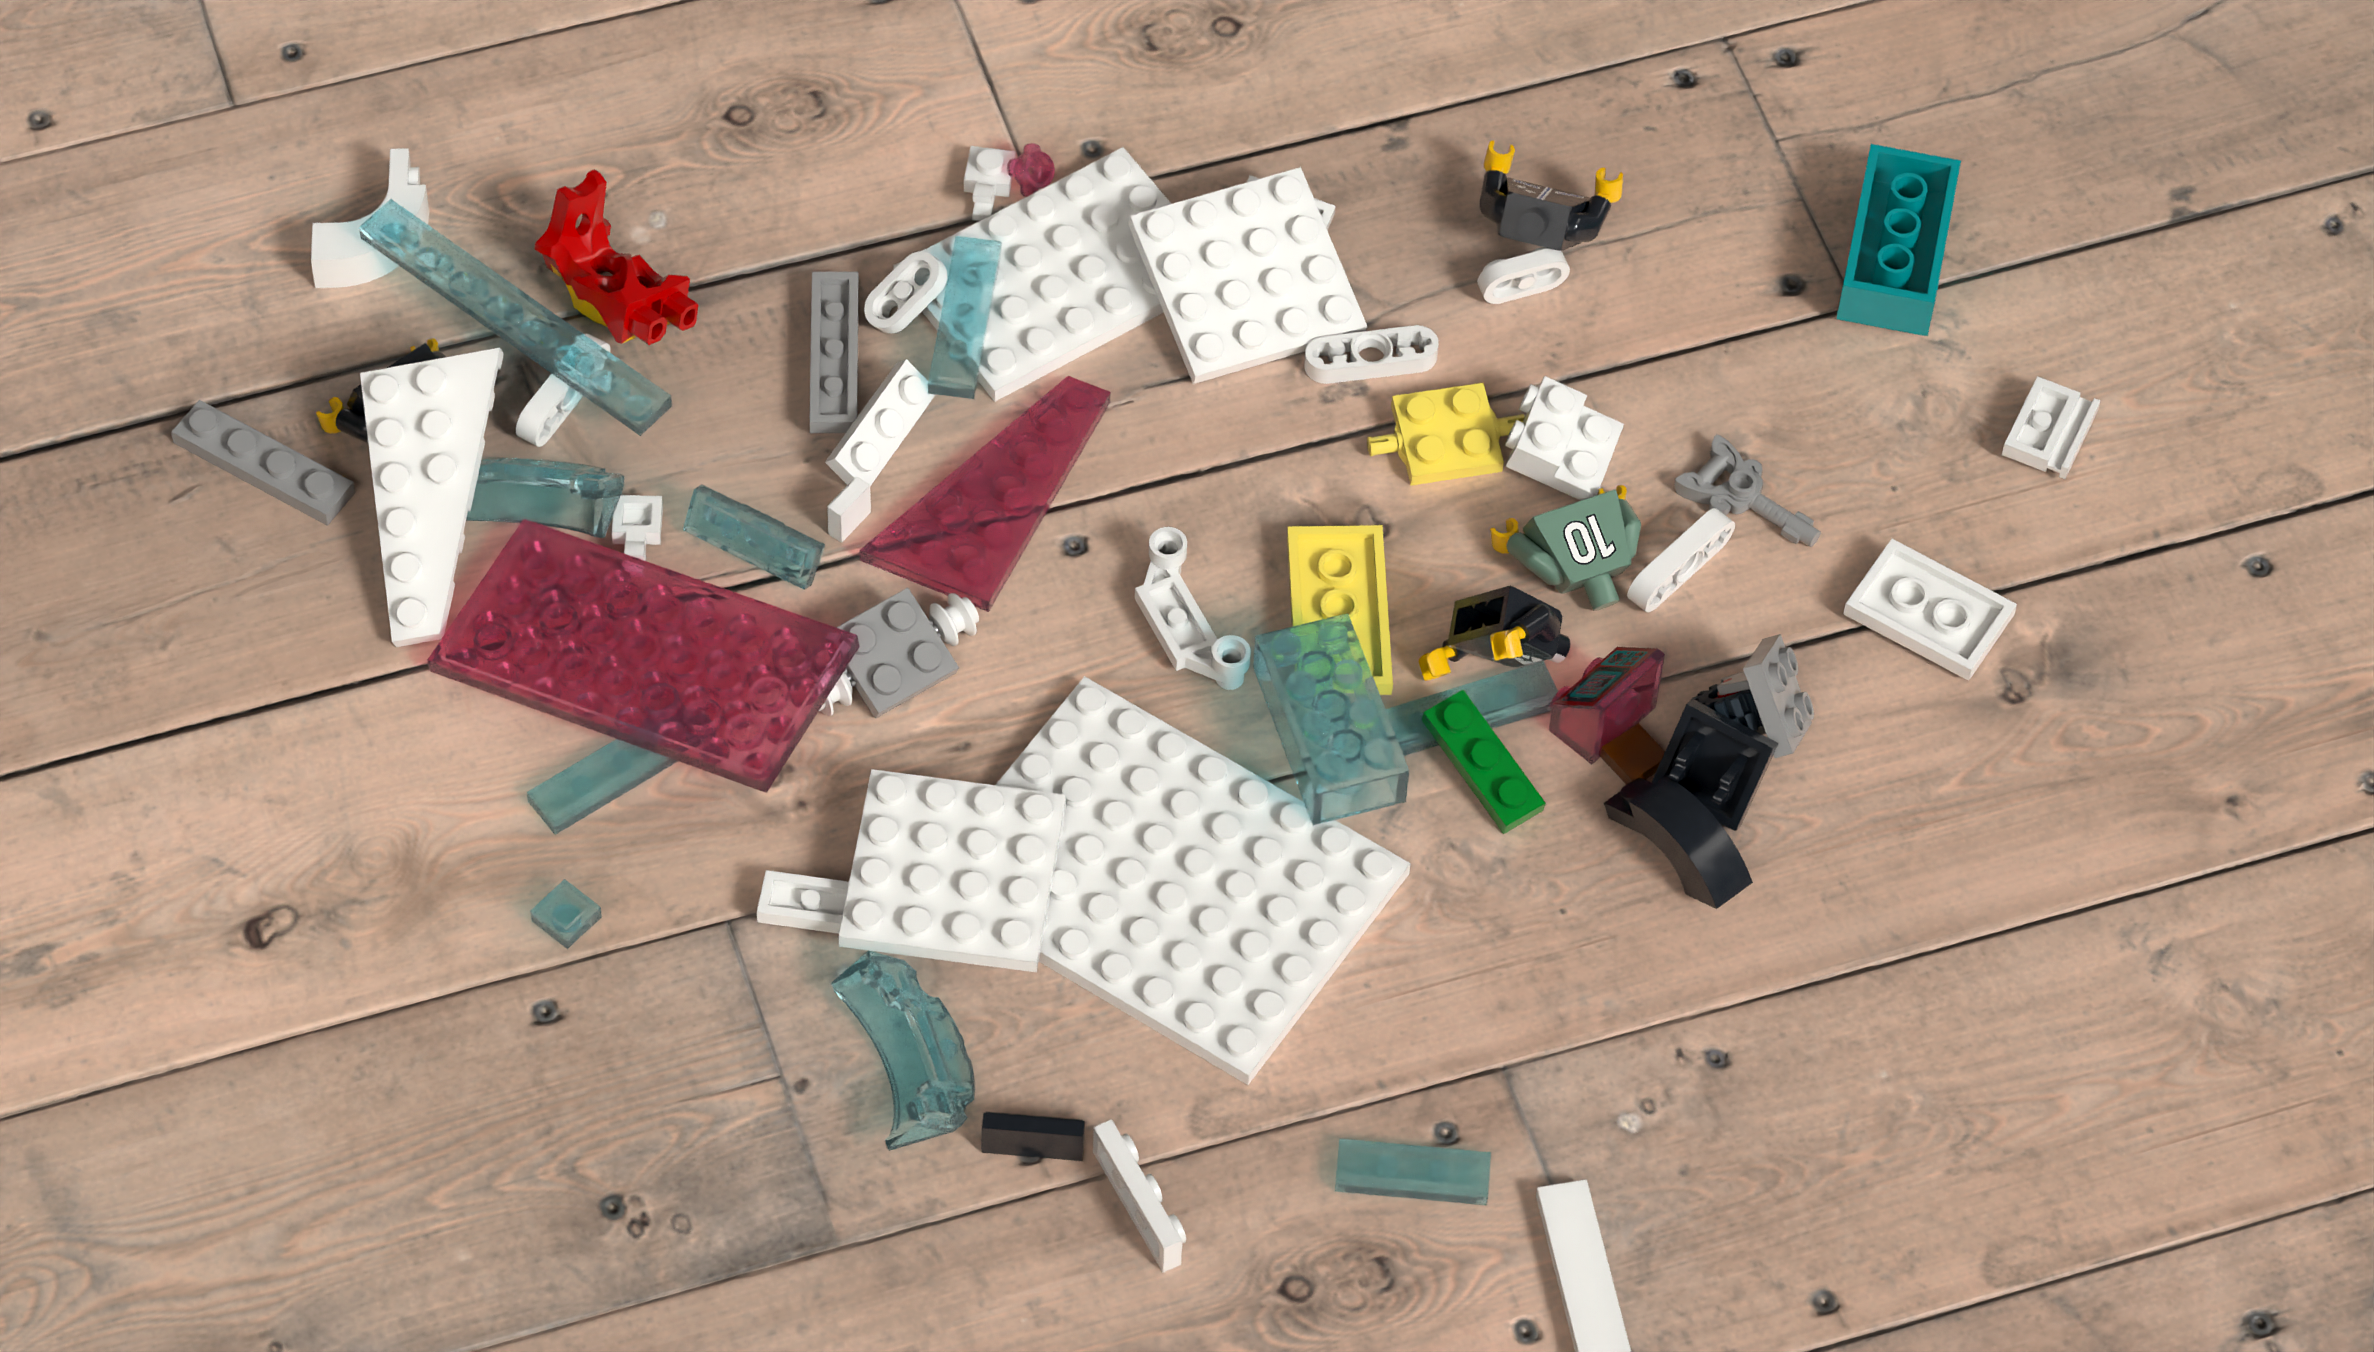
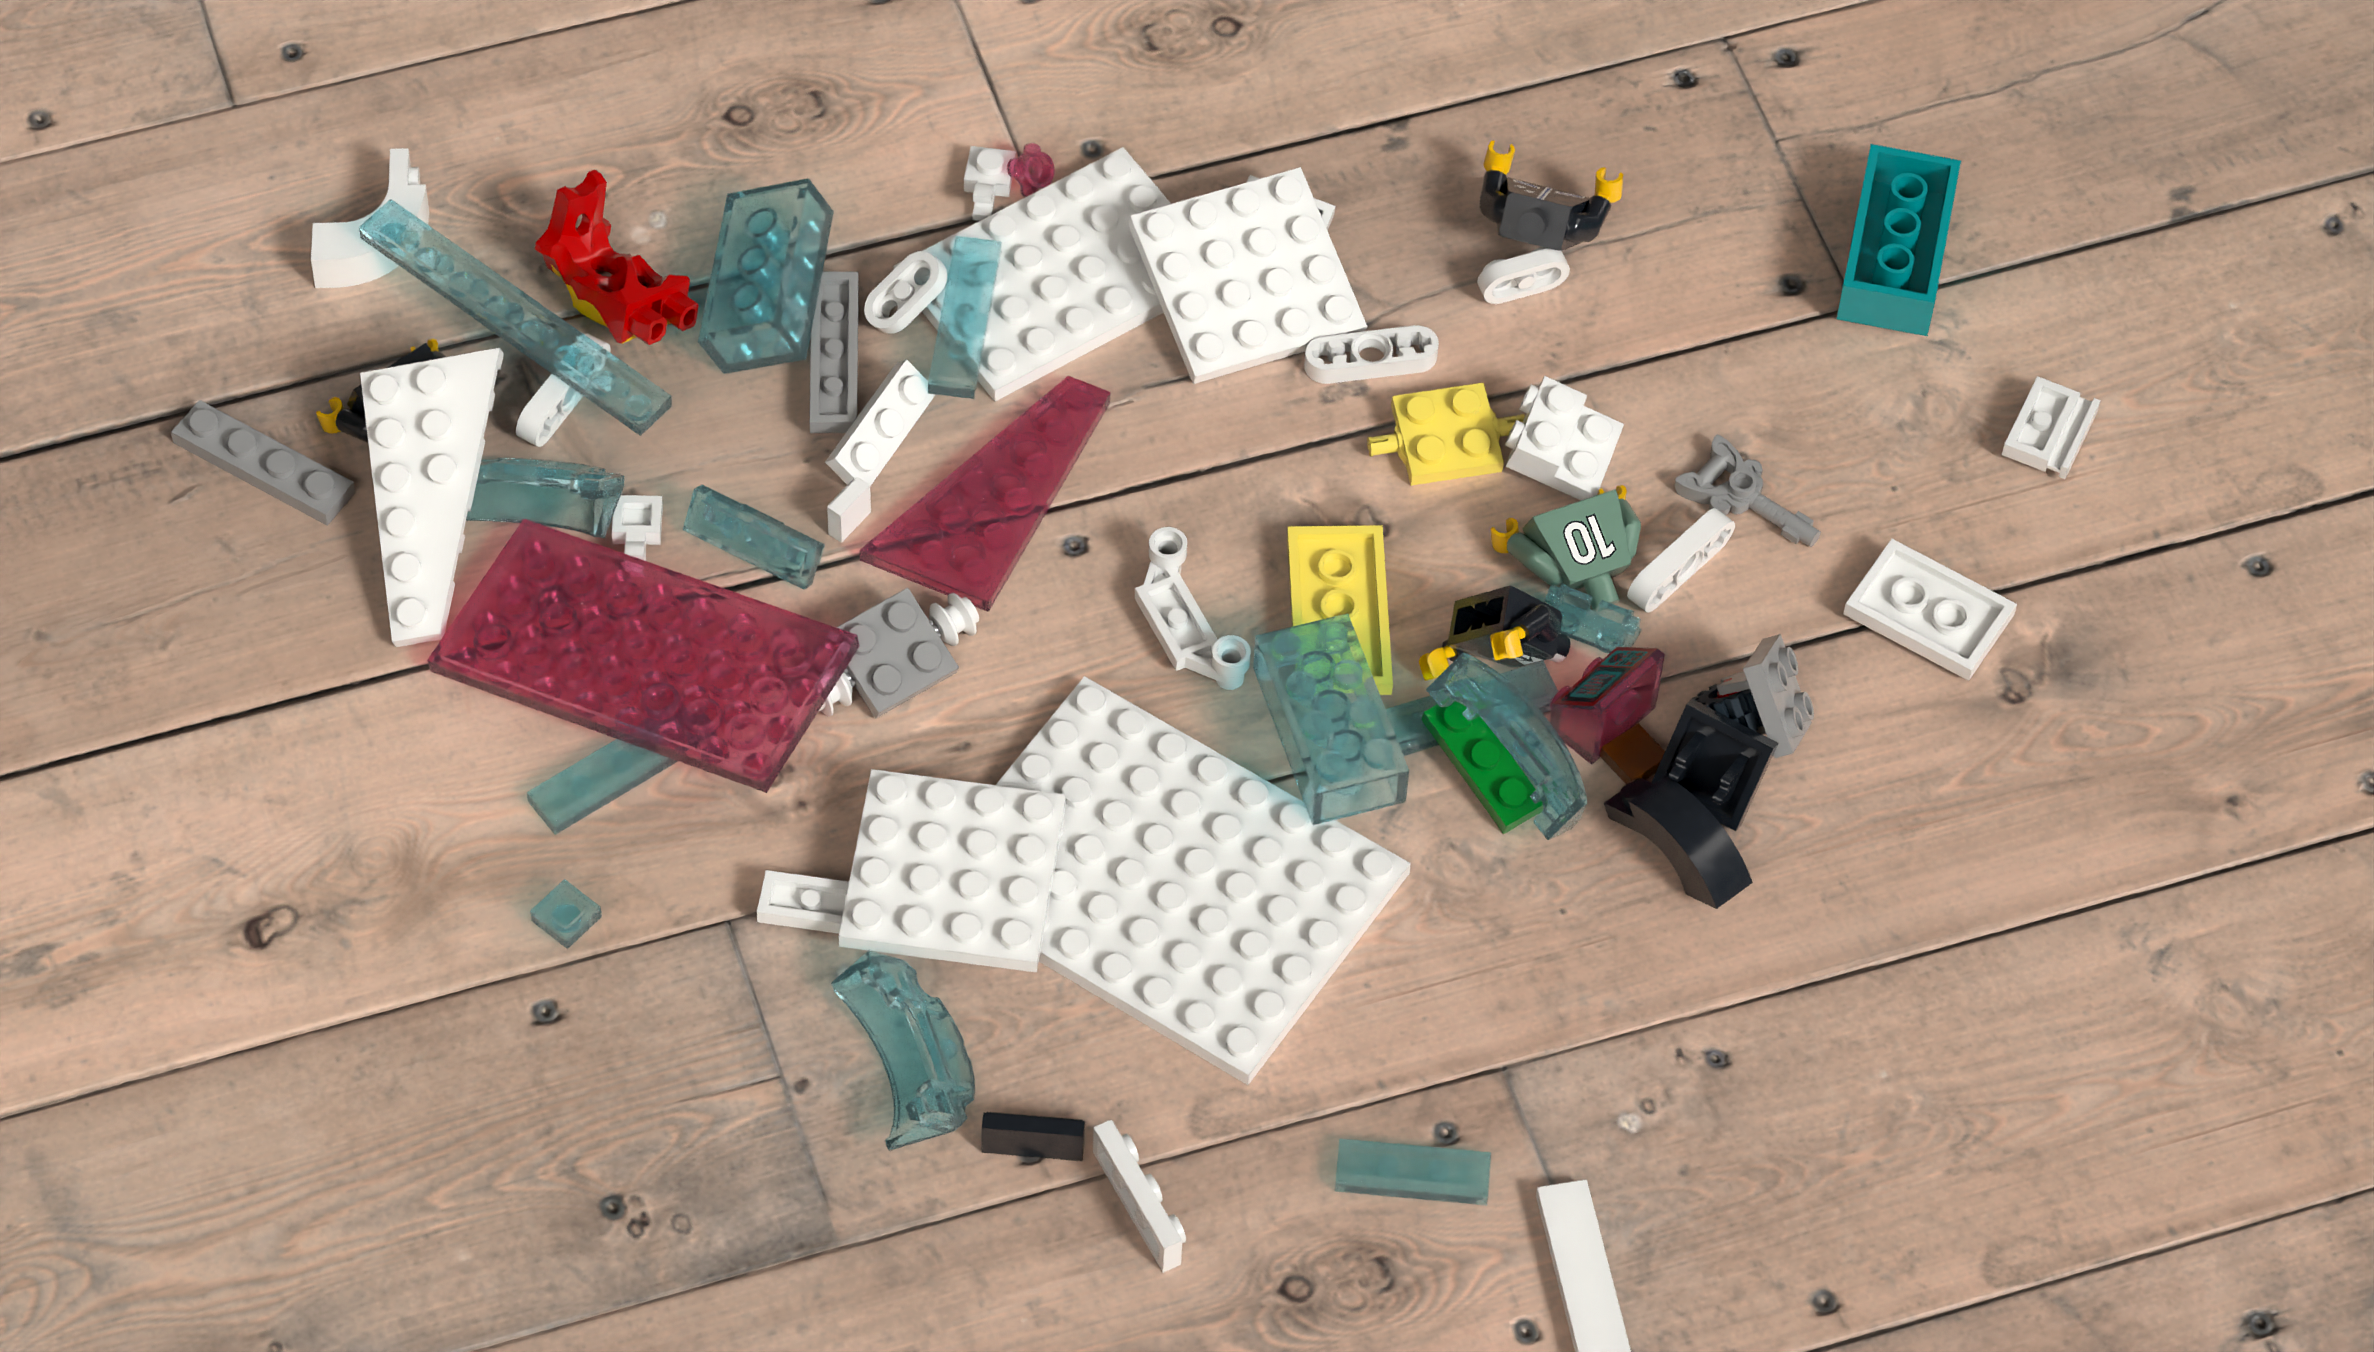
(766, 276): none -> clear light blue brick
(1523, 733): none -> clear light blue windscreen
(1602, 629): none -> clear light blue hinge

